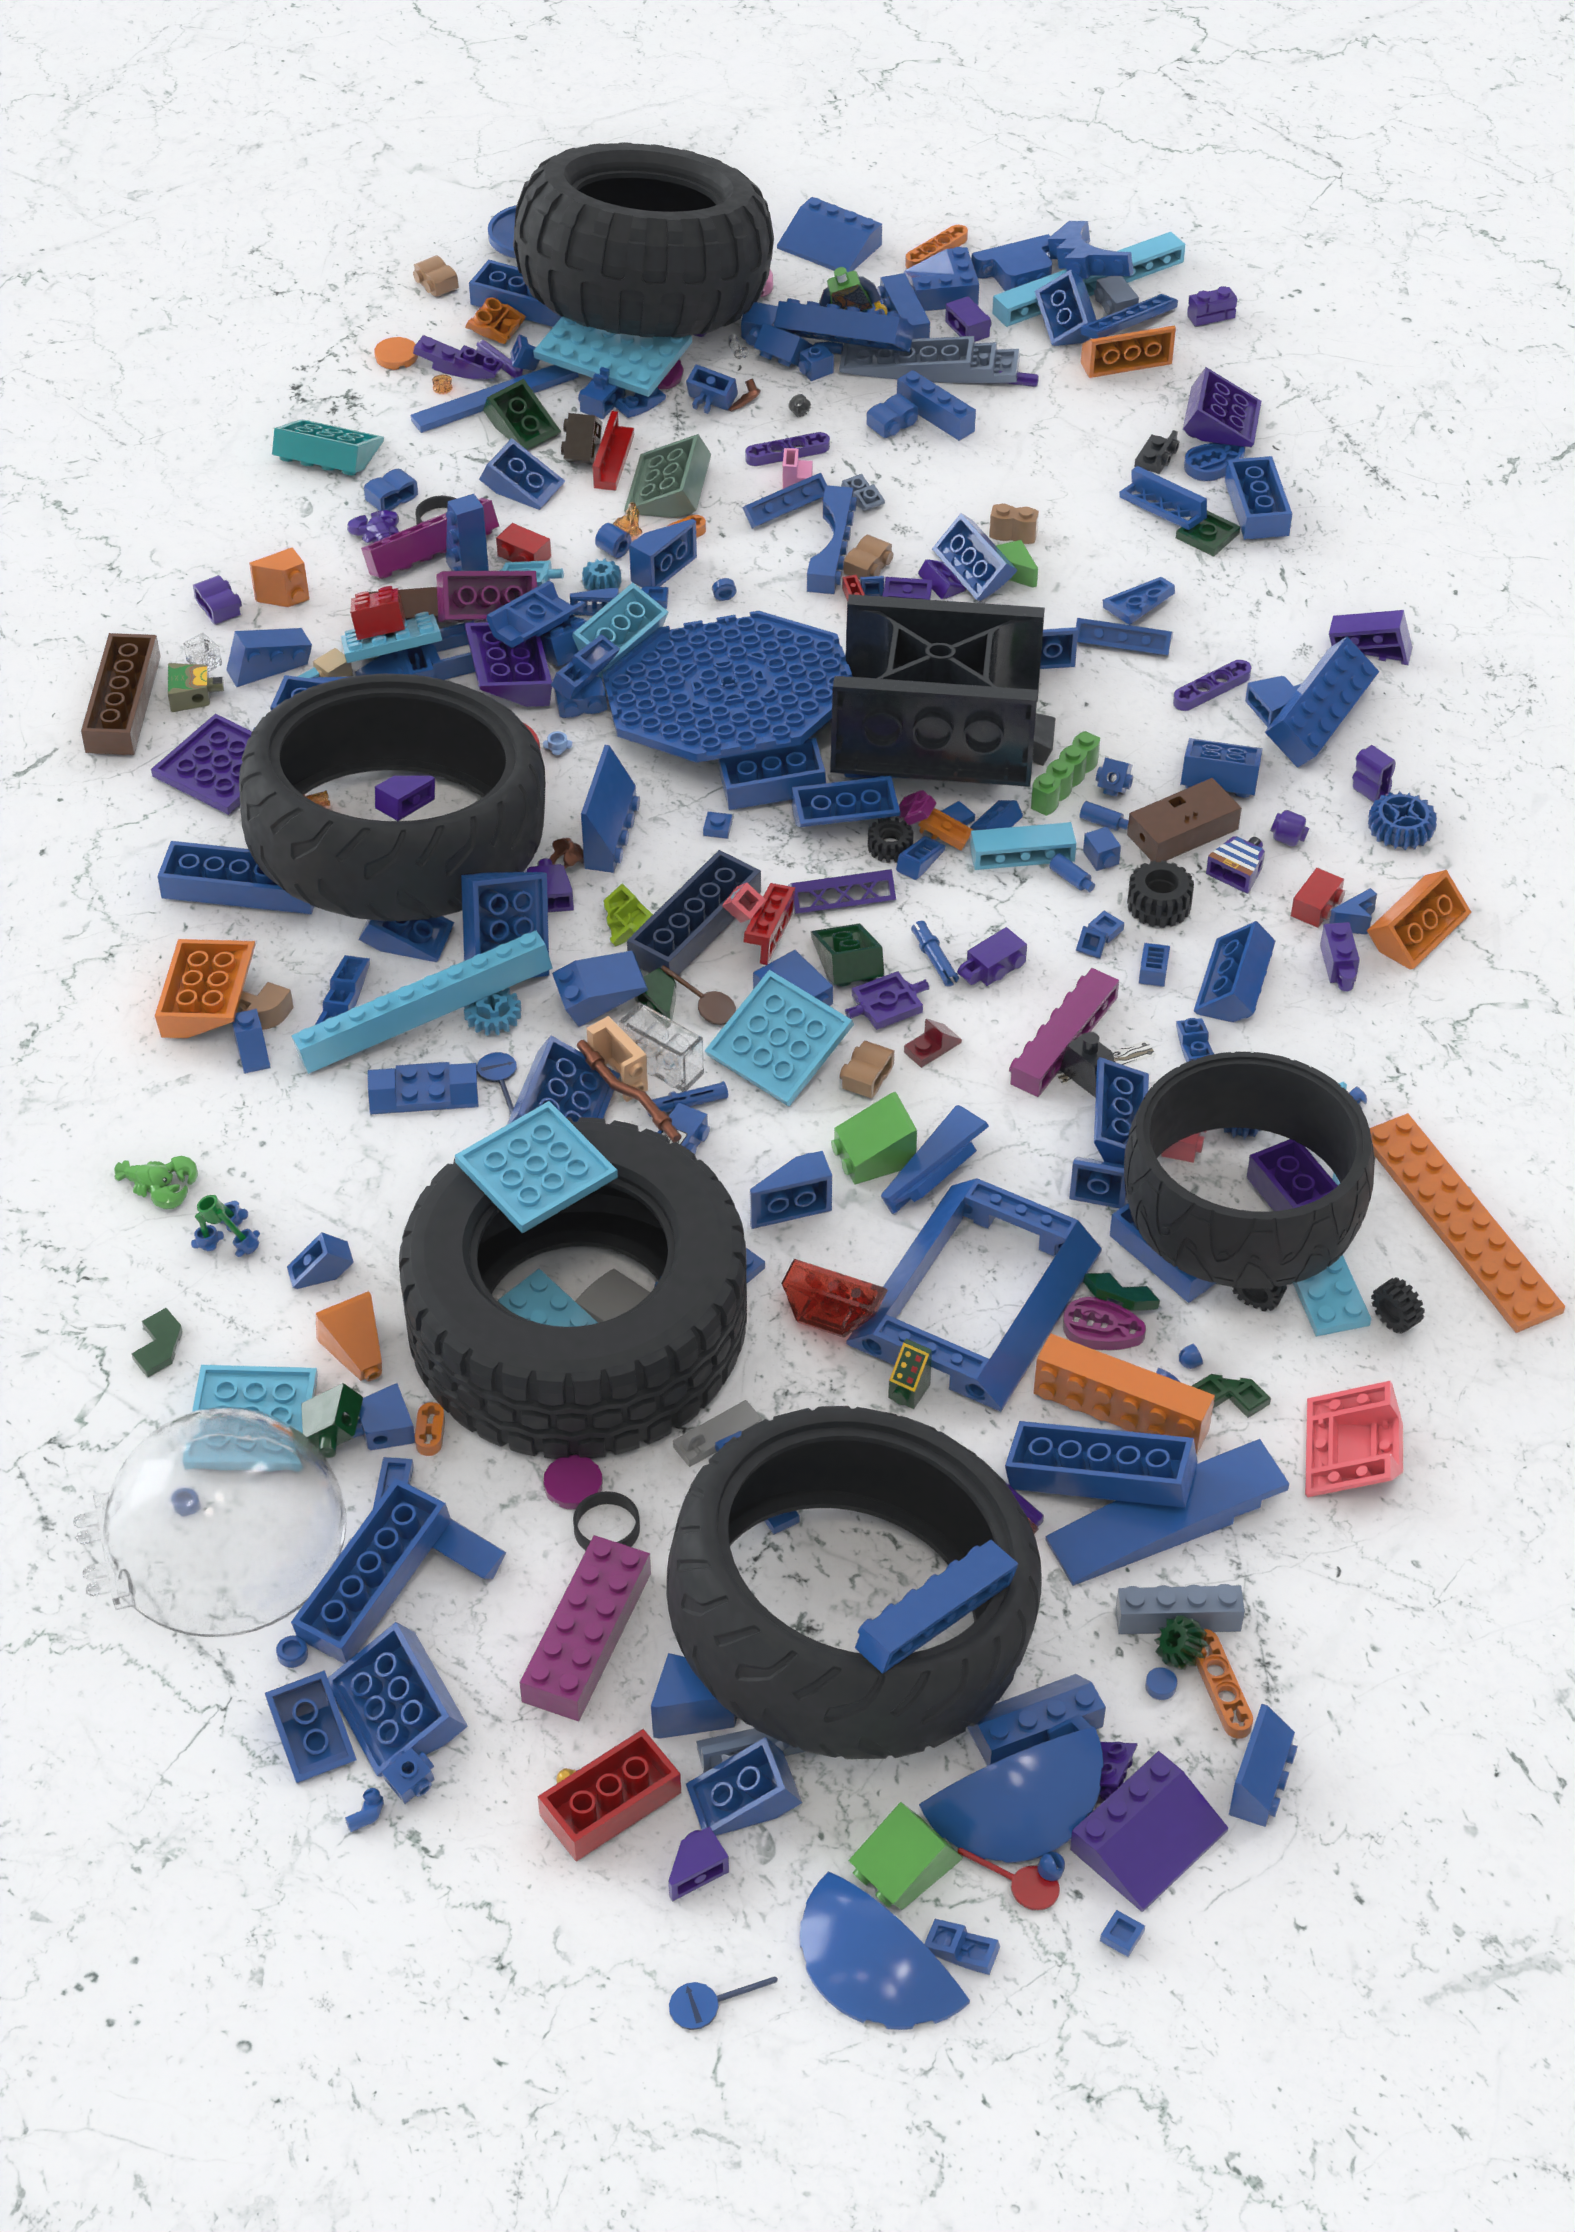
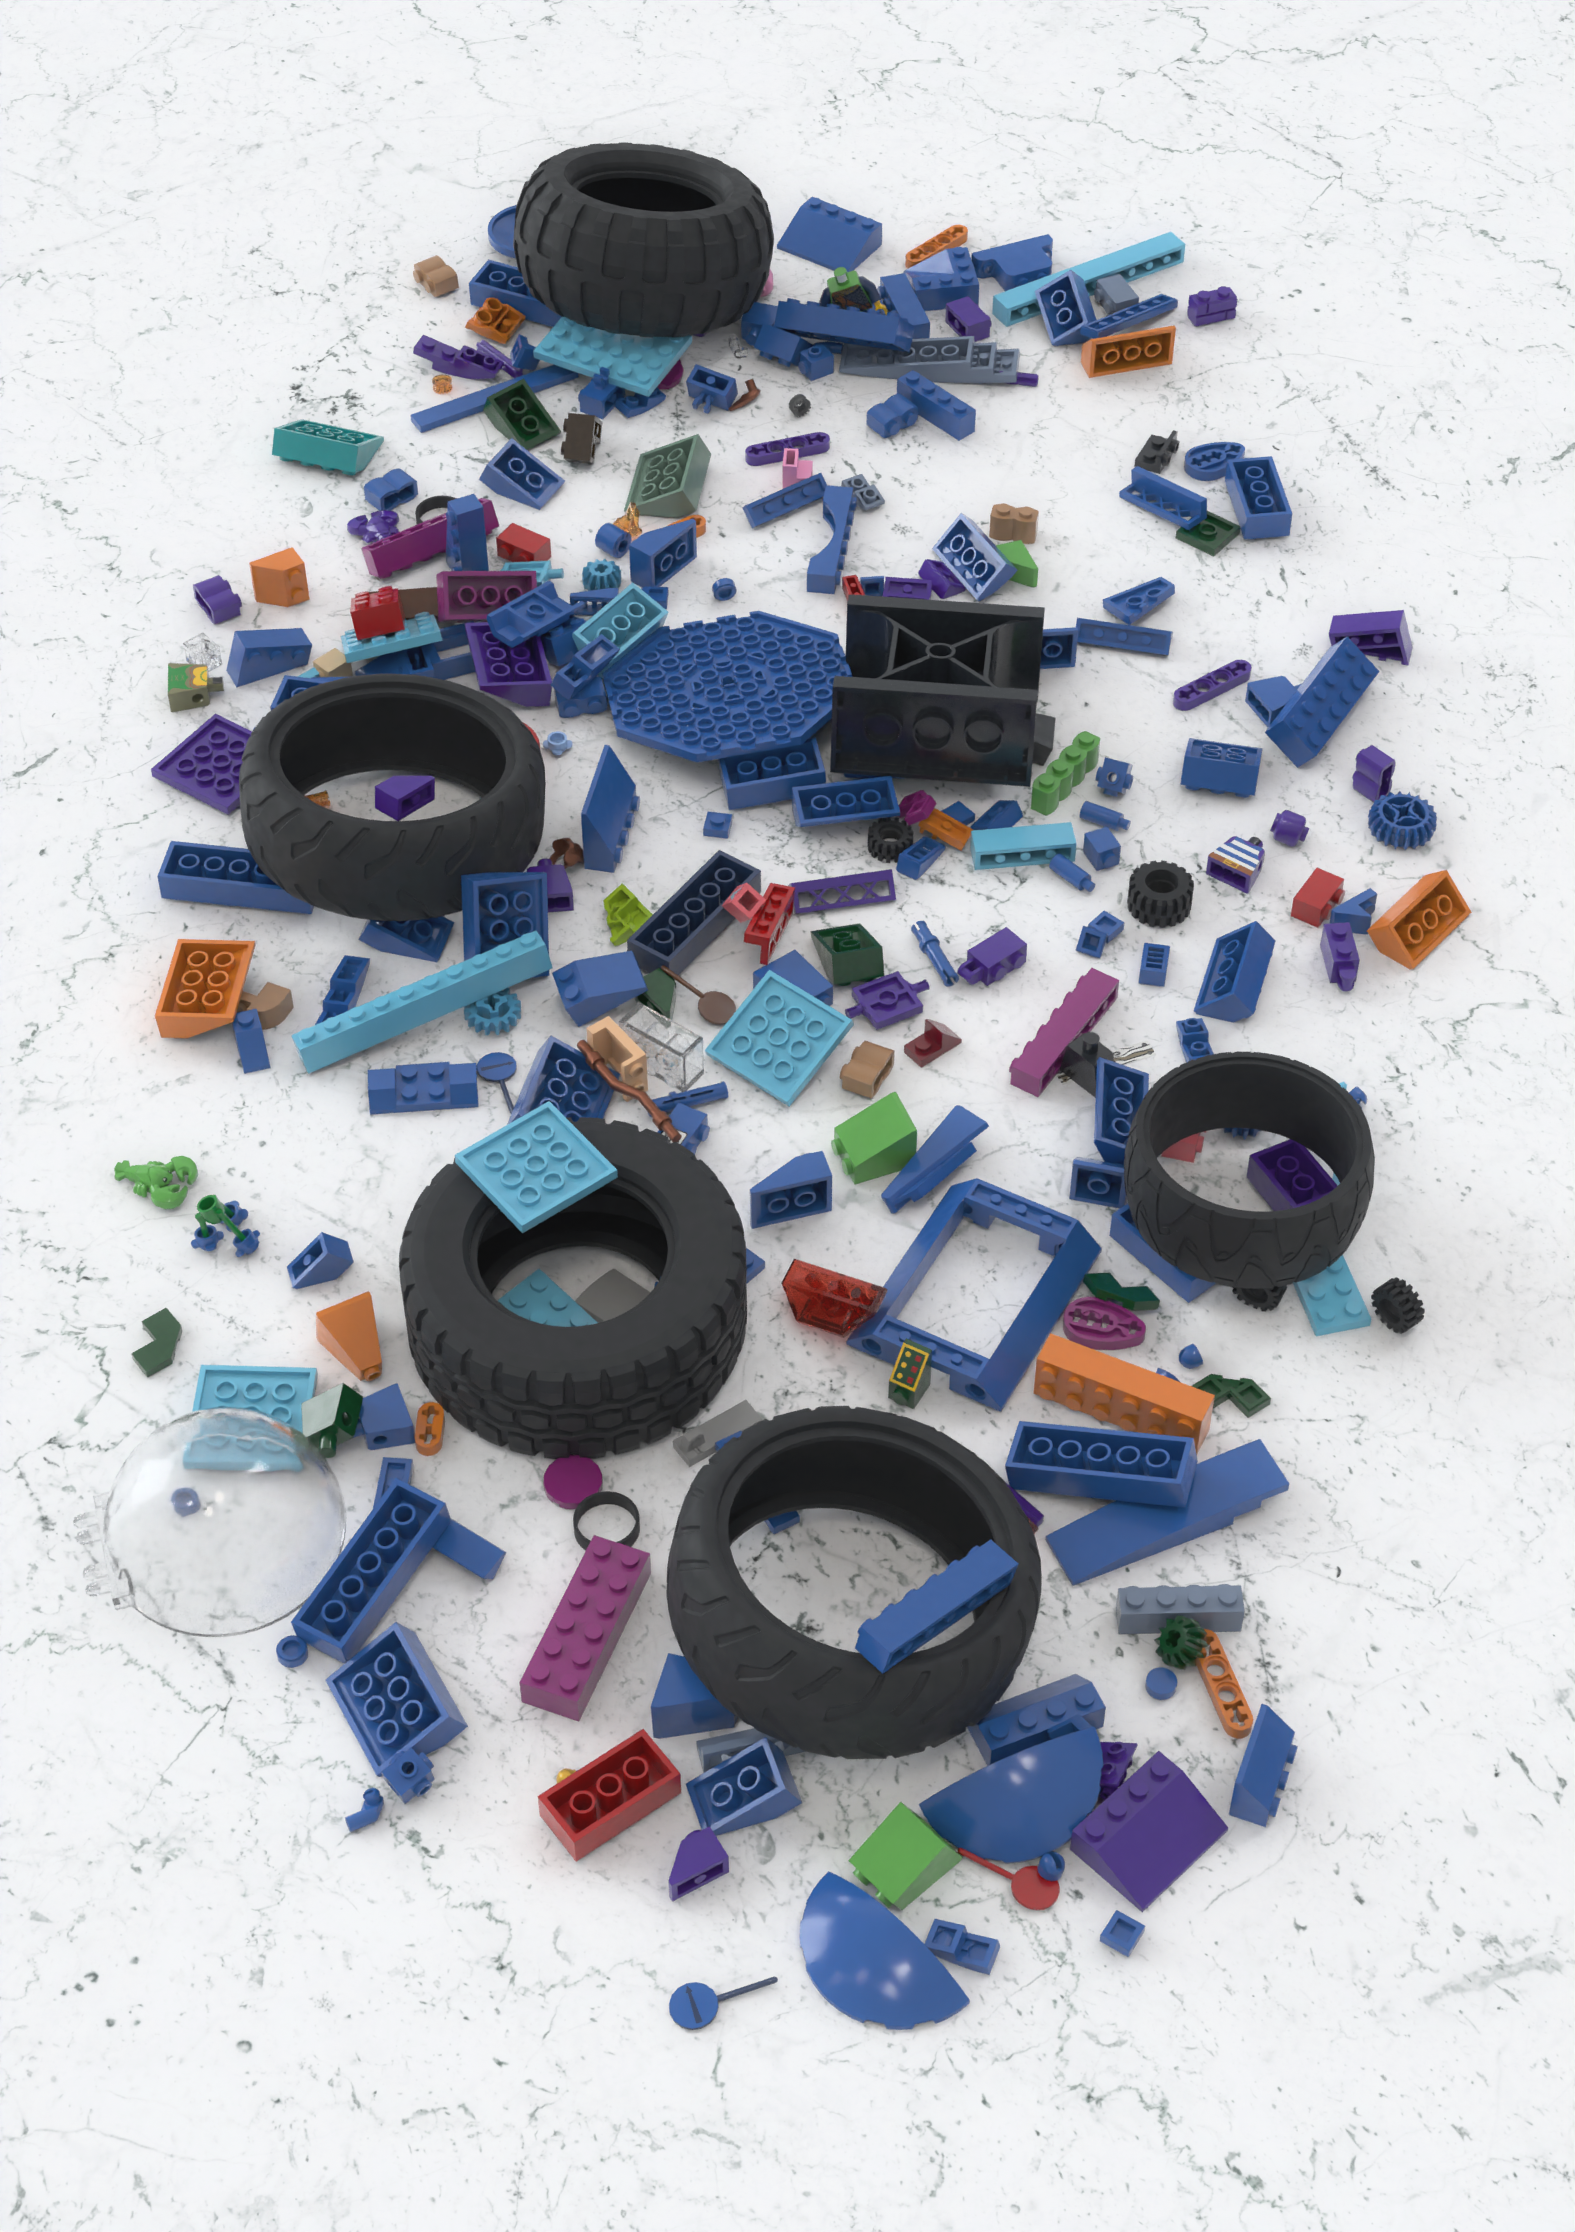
(121, 694): reddish brown brick -> none
(310, 1726): blue slope -> none
(395, 352): orange tile -> none
(612, 454): red fence -> none
(868, 557): medium nougat brick -> none
(1074, 253): blue arch -> none
(1184, 821): reddish brown brick -> none
(1221, 411): dark purple slope -> none
(1353, 1439): coral slope -> none
(1464, 1224): orange plate -> none

